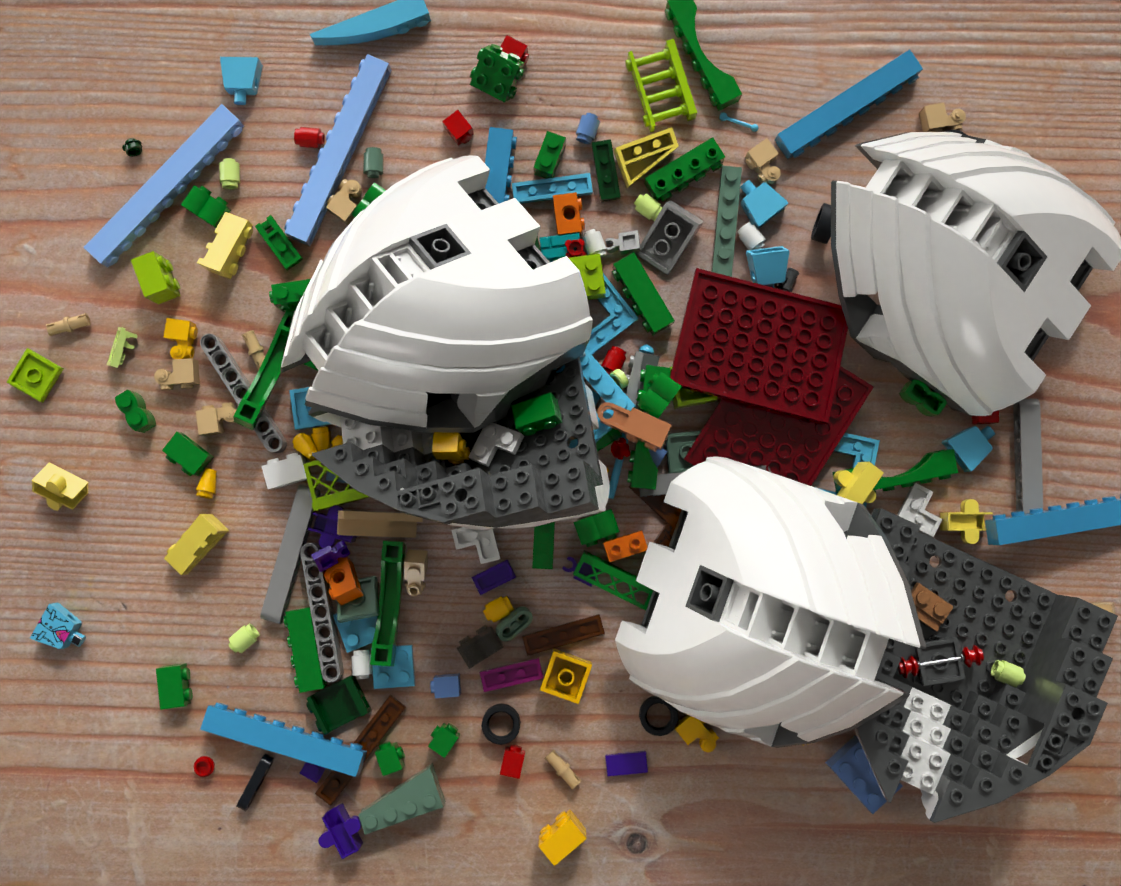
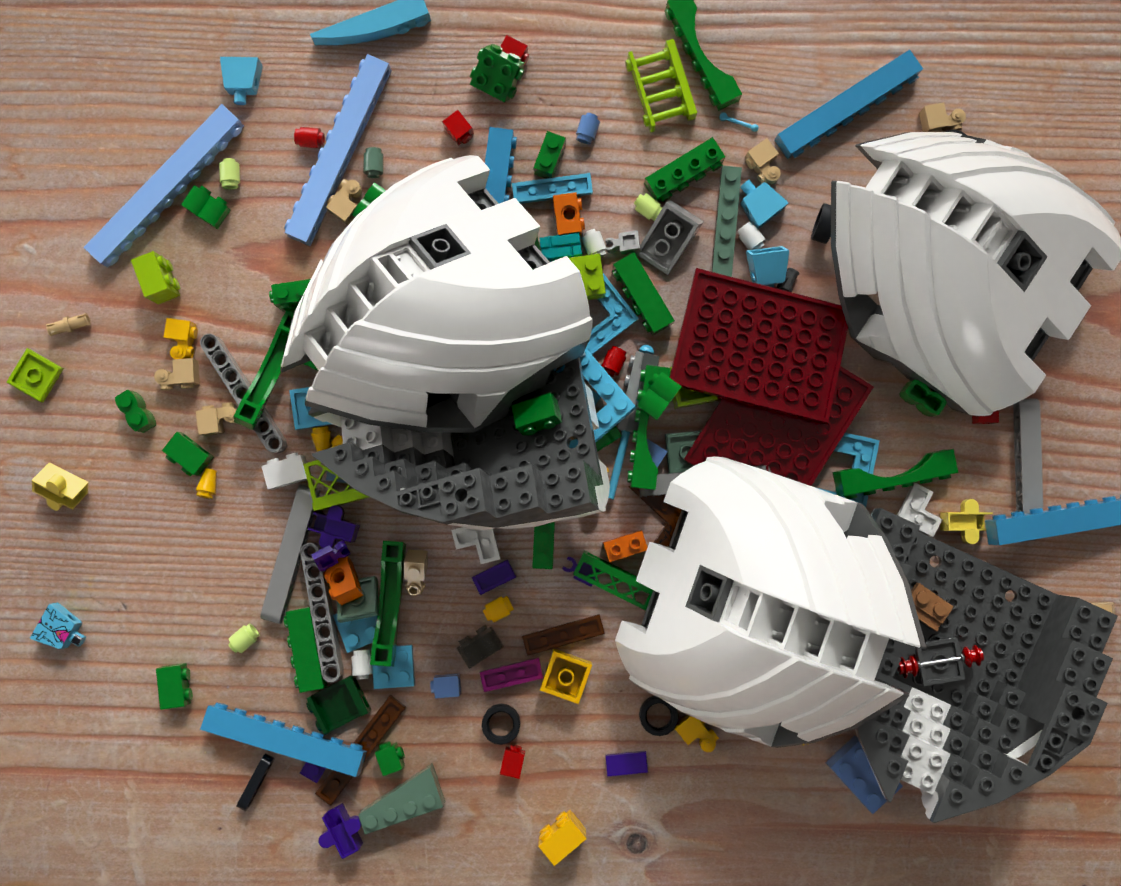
(116, 355): yellowish green plate -> none
(132, 147): dark green plate -> none
(195, 543): light yellow wedge -> none
(204, 766): red plate -> none
(228, 246): light yellow wedge -> none
(254, 347): tan pin -> none
(279, 243): green plate -> none
(304, 445): yellow cone -> none
(377, 524): tan panel -> none
(443, 739): green brick -> none
(450, 447): yellow brick -> none
(493, 438): white plate -> none
(514, 623): sand green plate -> none
(562, 769): tan pin -> none
(570, 244): red plate -> none
(597, 527): green brick -> none
(605, 170): dark green plate -> none
(620, 378): yellowish green tile -> none
(620, 449): red plate -> none
(636, 425): nougat brick -> none
(643, 154): light yellow wedge -> none
(859, 483): light yellow piece -> none
(970, 446): medium azure torso -> none
(1008, 673): yellowish green brick -> none

